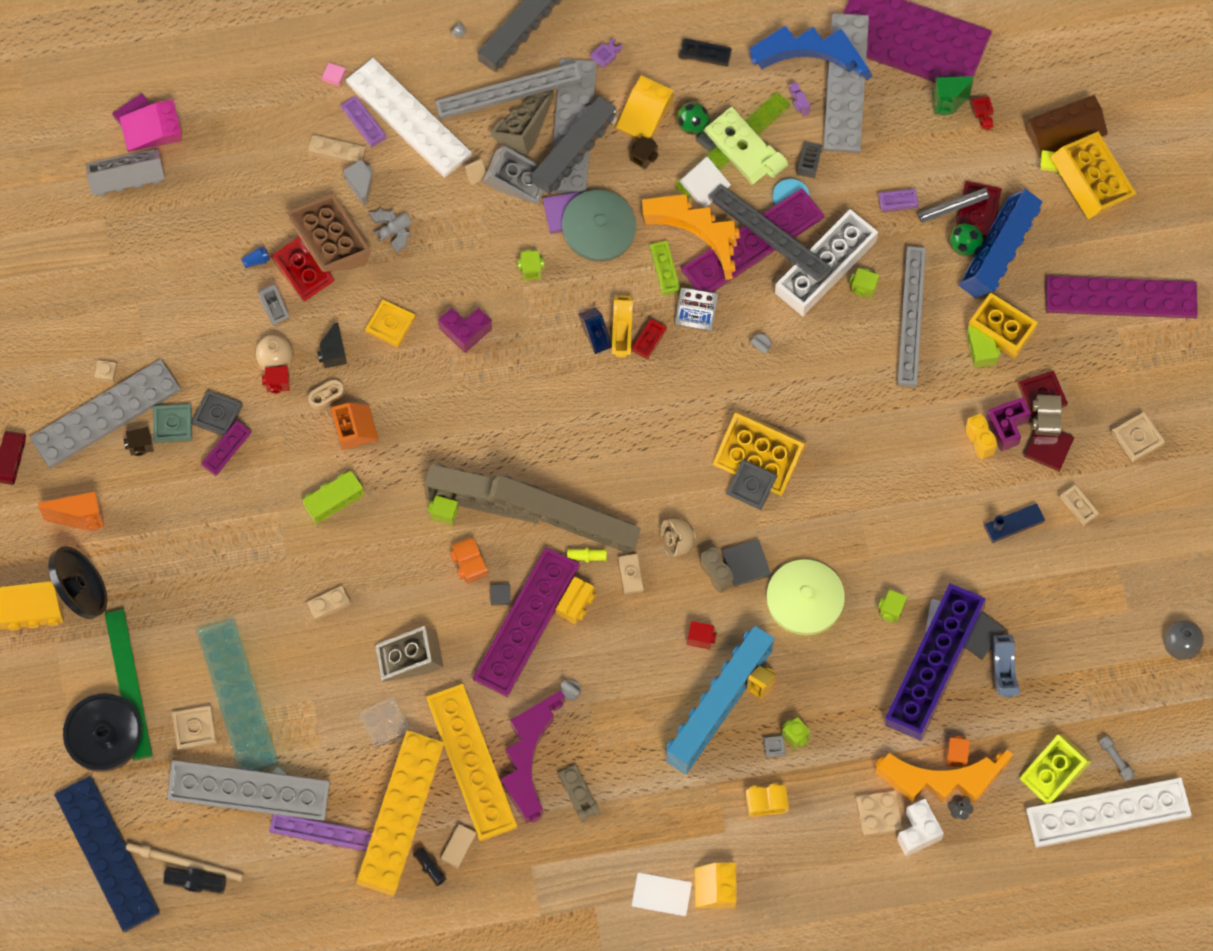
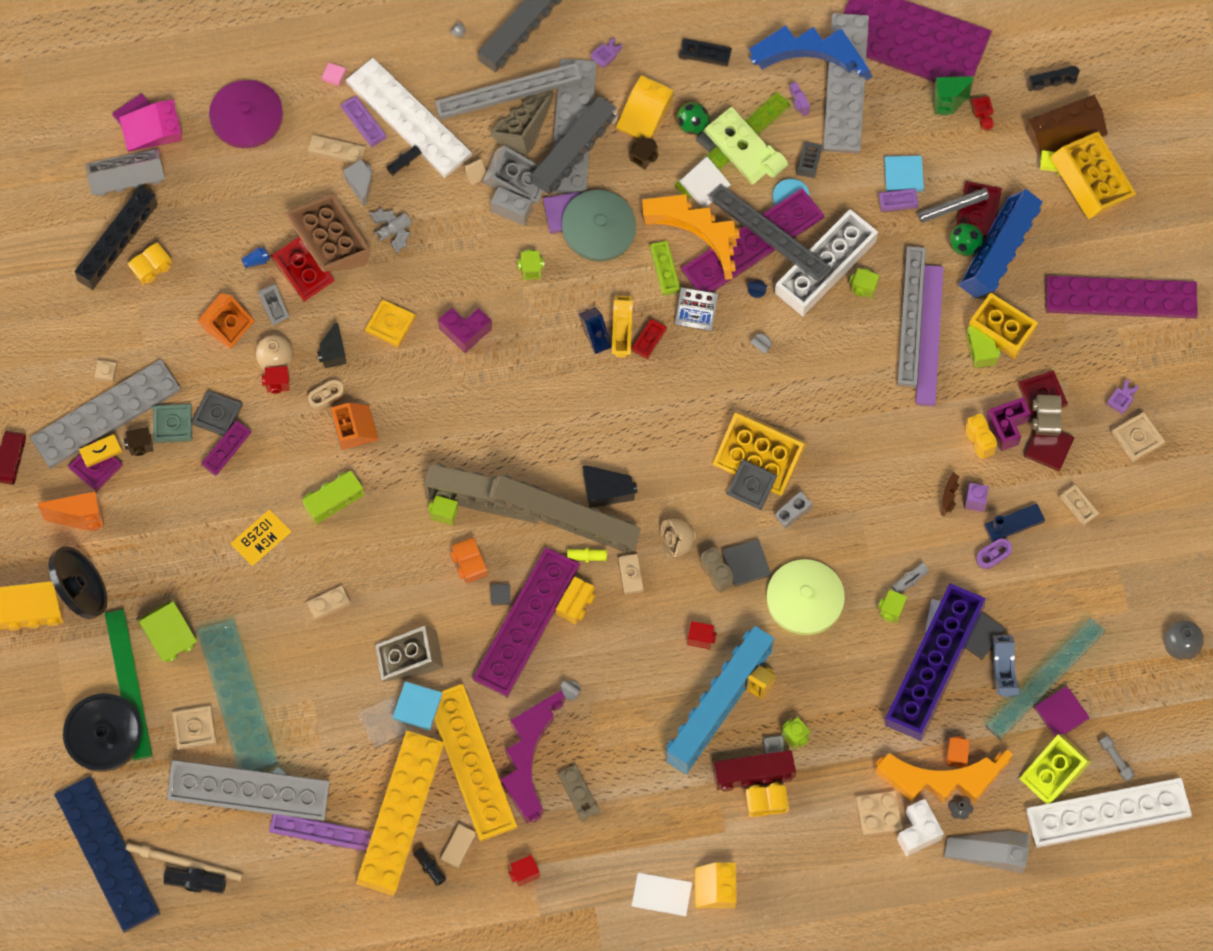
(97, 474): none -> magenta tile
(100, 451): none -> yellow tile
(116, 238): none -> black brick
(150, 263): none -> yellow brick
(167, 631): none -> lime slope
(225, 320): none -> orange slope
(246, 114): none -> magenta dish
(260, 537): none -> yellow sticker
(403, 160): none -> black pin
(417, 706): none -> medium azure tile
(511, 206): none -> light grey brick
(524, 871): none -> red brick
(607, 487): none -> black slope
(754, 770): none -> dark red brick
(757, 288): none -> dark blue plate
(794, 510): none -> light grey leg
(903, 173): none -> medium azure tile
(910, 578): none -> light grey pin
(929, 336): none -> medium lavender tile
(948, 503): none -> reddish brown slope
(976, 497): none -> medium lavender brick
(993, 554): none -> medium lavender plate
(997, 849): none -> light grey wedge
(1045, 679): none -> clear light blue plate
(1053, 78): none -> black plate
(1062, 712): none -> magenta tile
(1121, 398): none -> medium lavender plate

